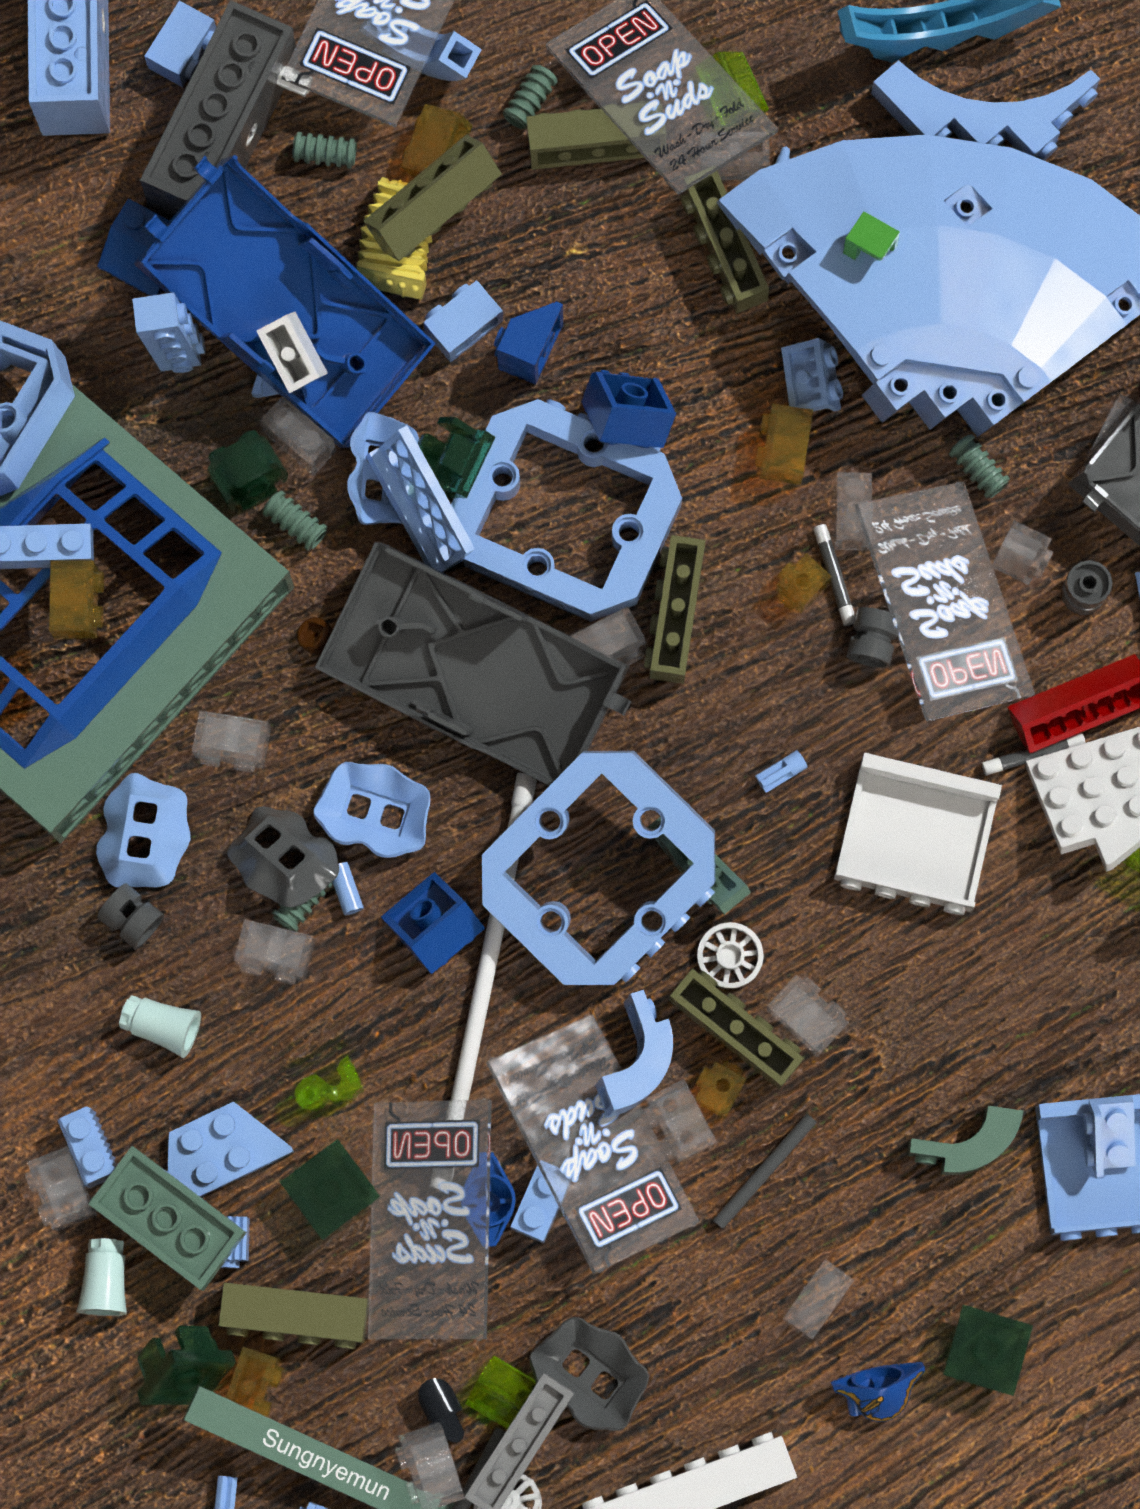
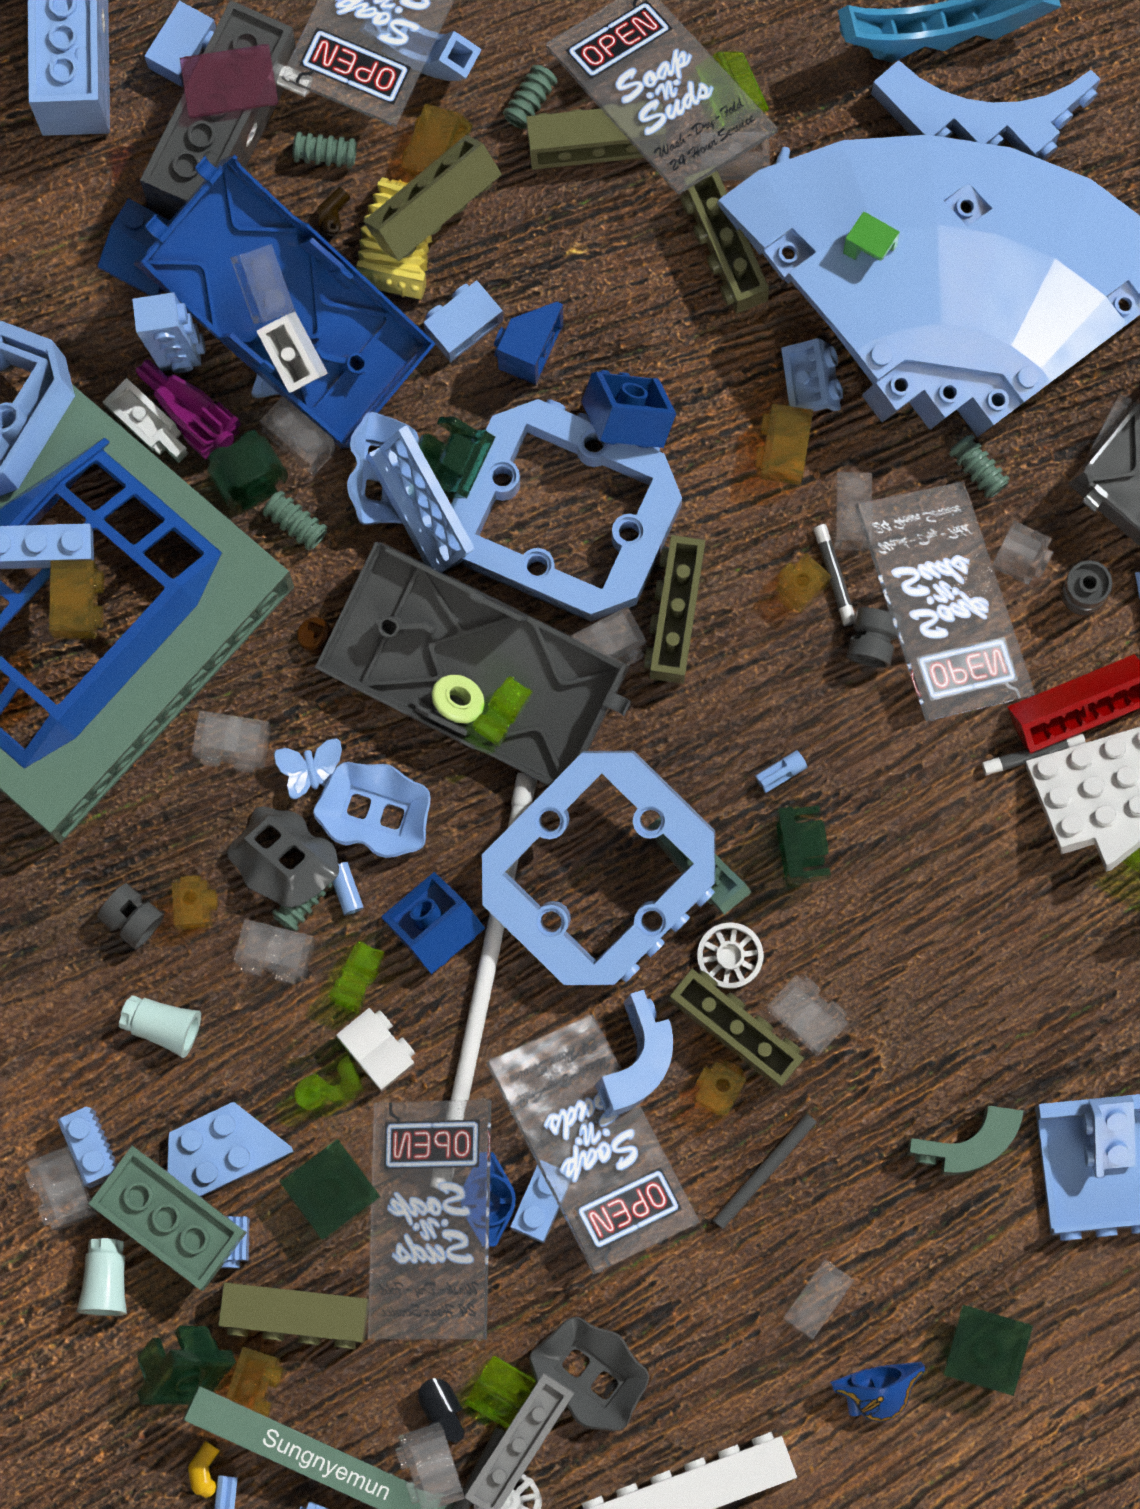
(145, 420): none -> white hinge
(167, 834): light blue piece -> none
(192, 410): none -> magenta piece
(193, 903): none -> clear yellow brick
(199, 1471): none -> yellow arm
(229, 81): none -> clear pink piece
(262, 284): none -> clear brick
(310, 771): none -> light blue piece
(329, 212): none -> dark brown arm
(357, 974): none -> clear neon green leg
(376, 1049): none -> white brick
(463, 688): none -> yellowish green piece
(503, 711): none -> clear neon green leg
(679, 1122): clear brick -> none
(802, 845): none -> clear green panel
(917, 834): white panel -> none

